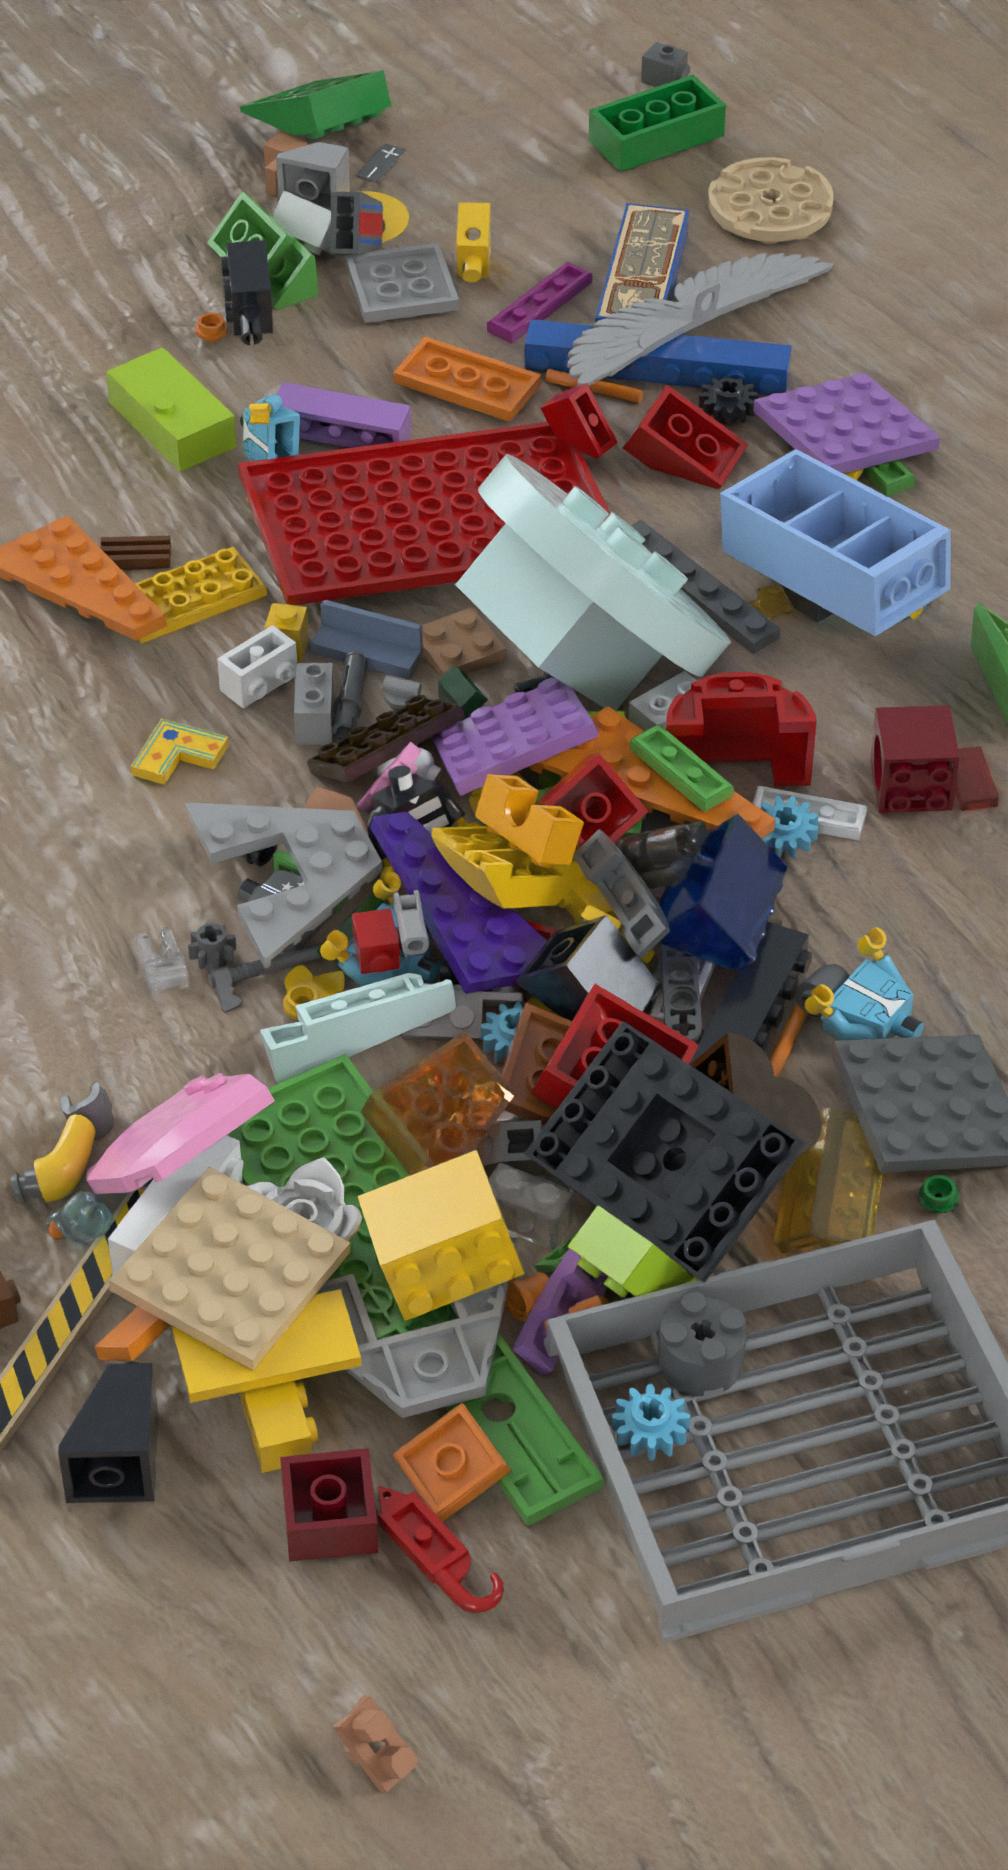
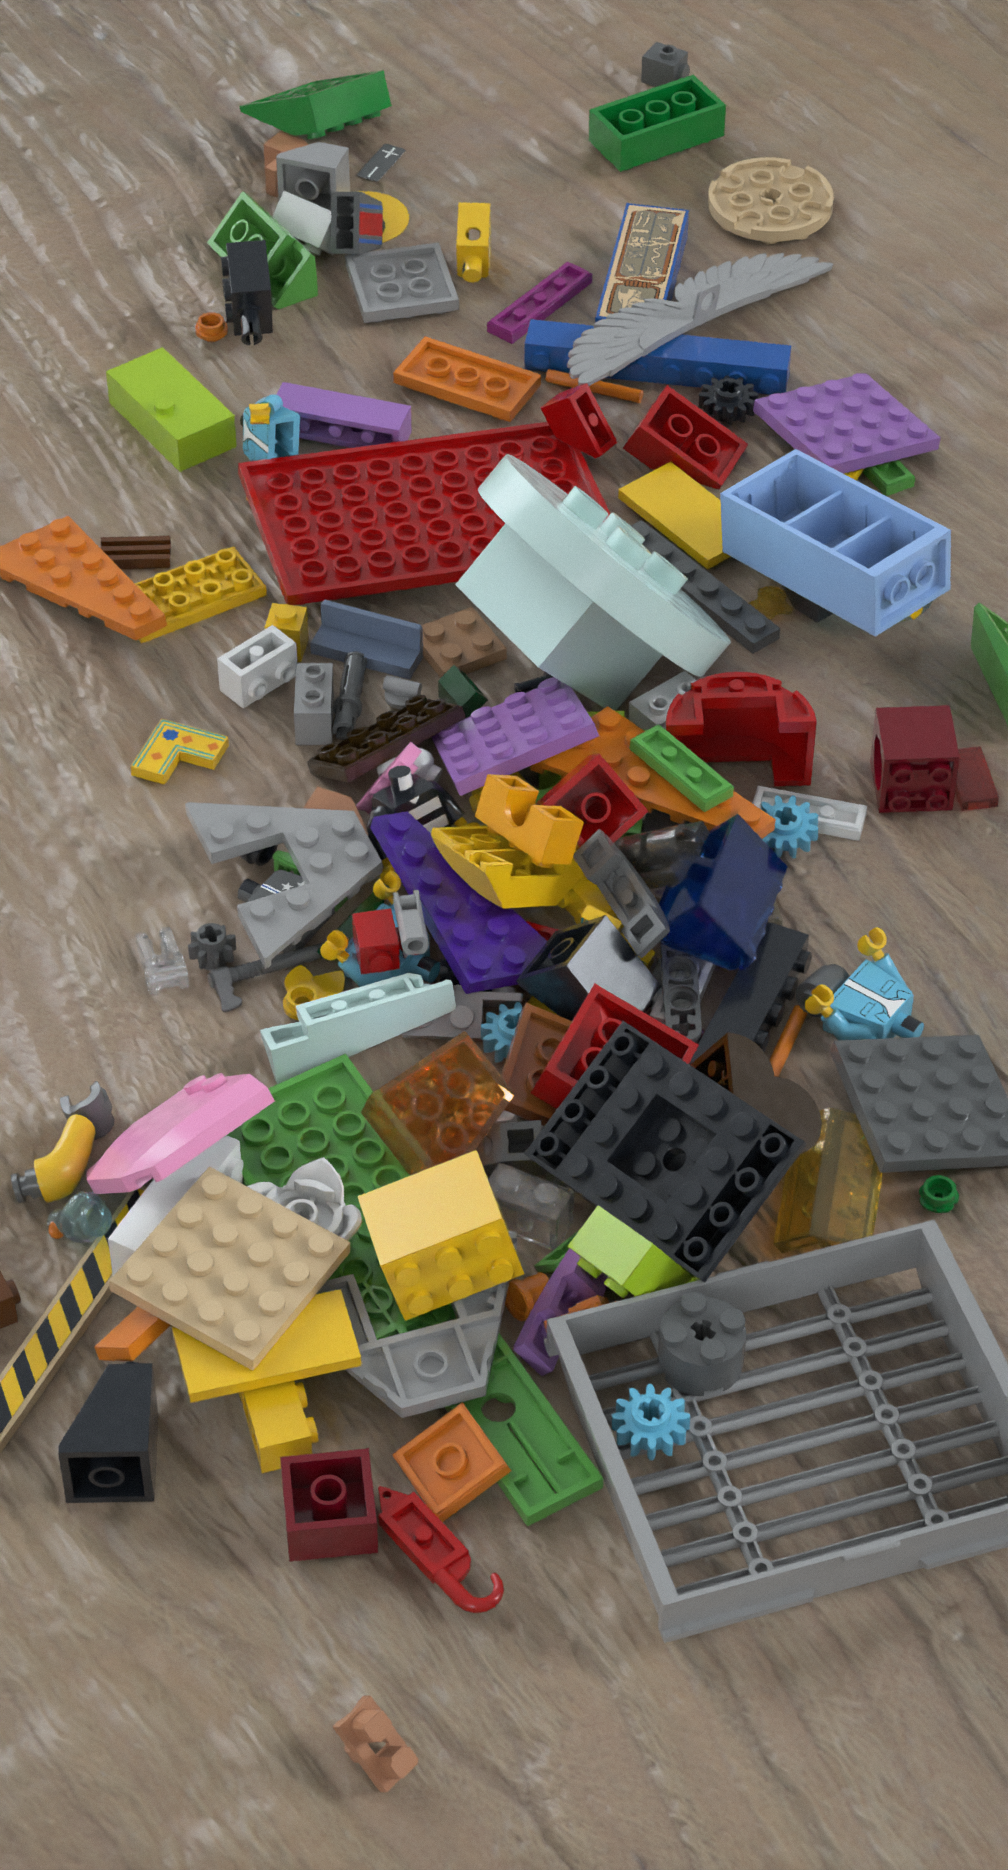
(679, 511): none -> yellow tile

